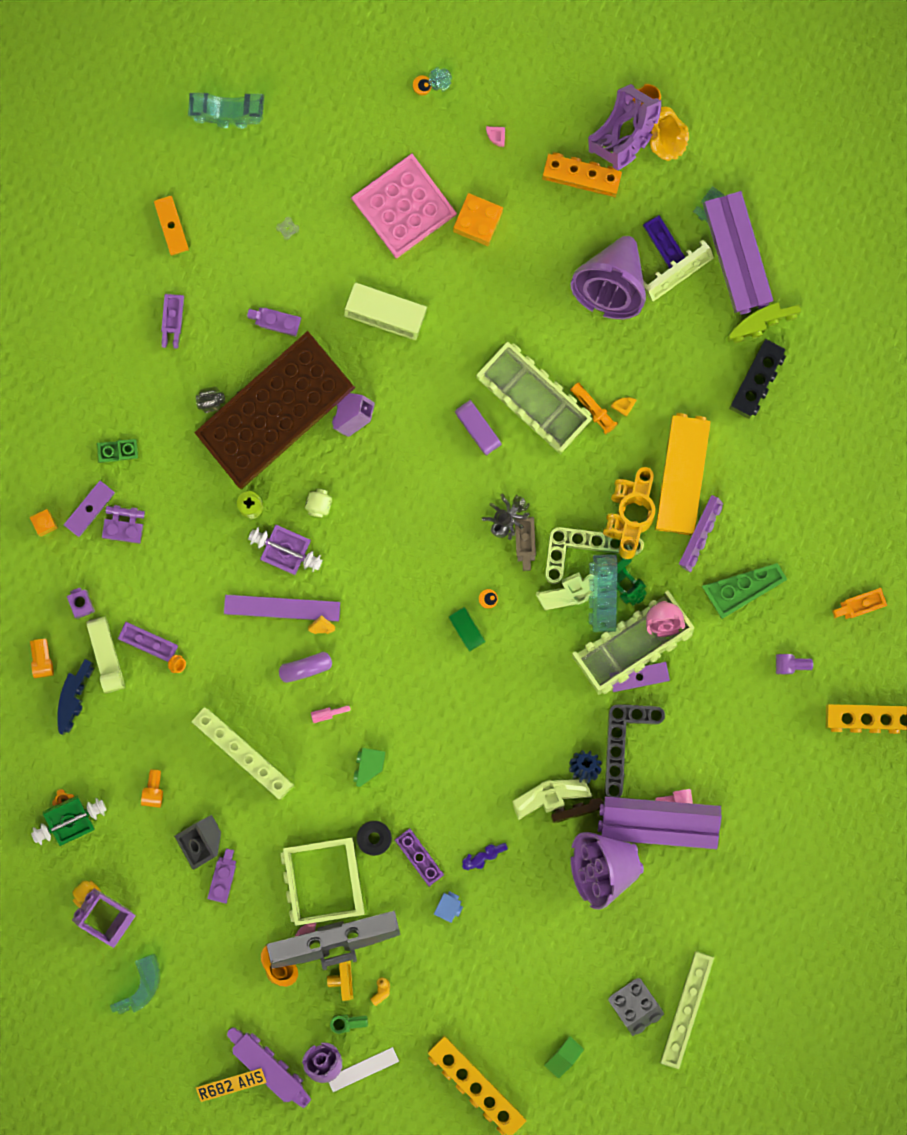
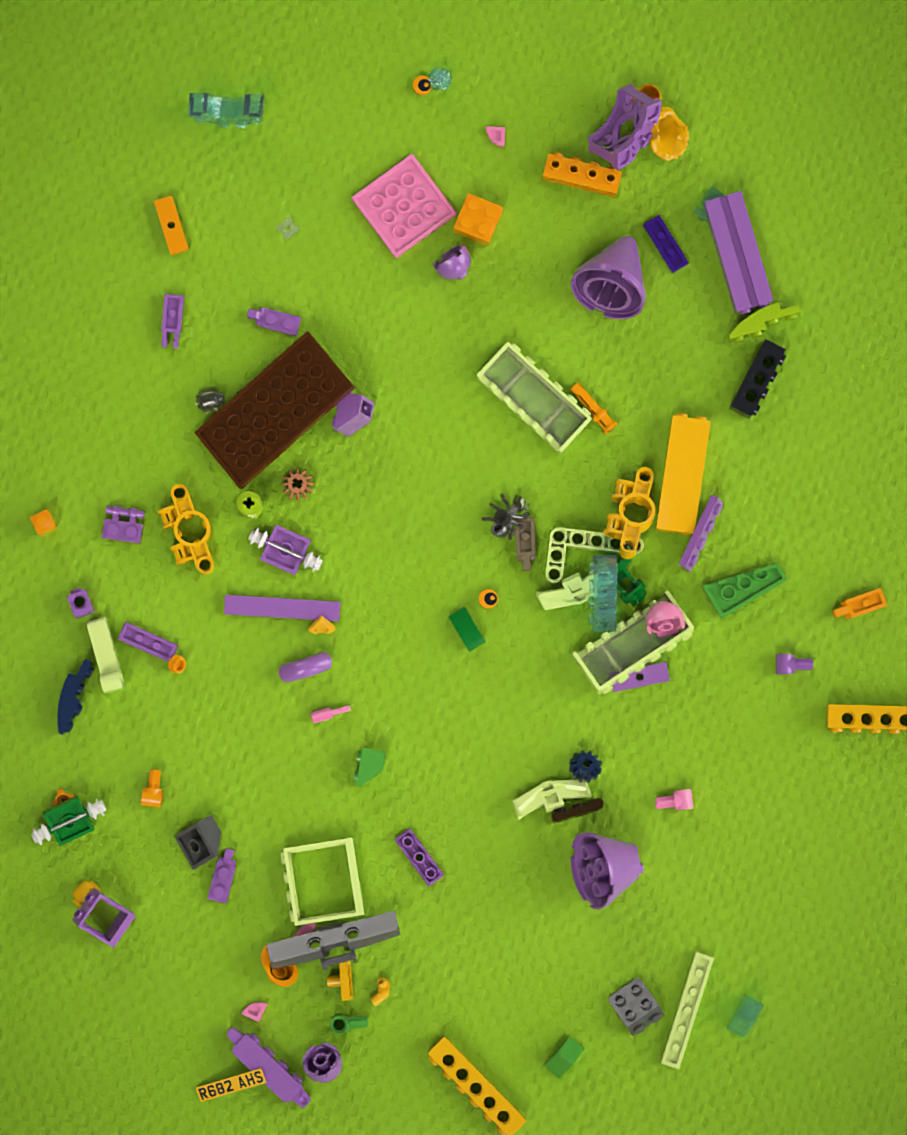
(41, 663): light orange piece -> none
(97, 499): medium lavender tile -> none
(117, 451): bright green slope -> none
(149, 983): clear light blue arch -> none
(184, 509): none -> yellow piece
(242, 753): yellowish green window -> none
(255, 1010): none -> bright pink tile
(299, 477): none -> nougat gear
(318, 503): yellowish green head -> none
(363, 841): black tyre -> none
(364, 1069): white sticker -> none
(385, 311): yellowish green brick -> none
(448, 907): medium blue brick -> none
(454, 263): none -> medium lavender cylinder
(478, 427): medium lavender beam -> none
(478, 860): dark purple animal -> none
(620, 742): dark grey beam -> none
(624, 405): yellow tile -> none
(660, 822): medium lavender brick -> none
(679, 271): yellowish green hinge -> none
(745, 1016): none -> clear light blue slope

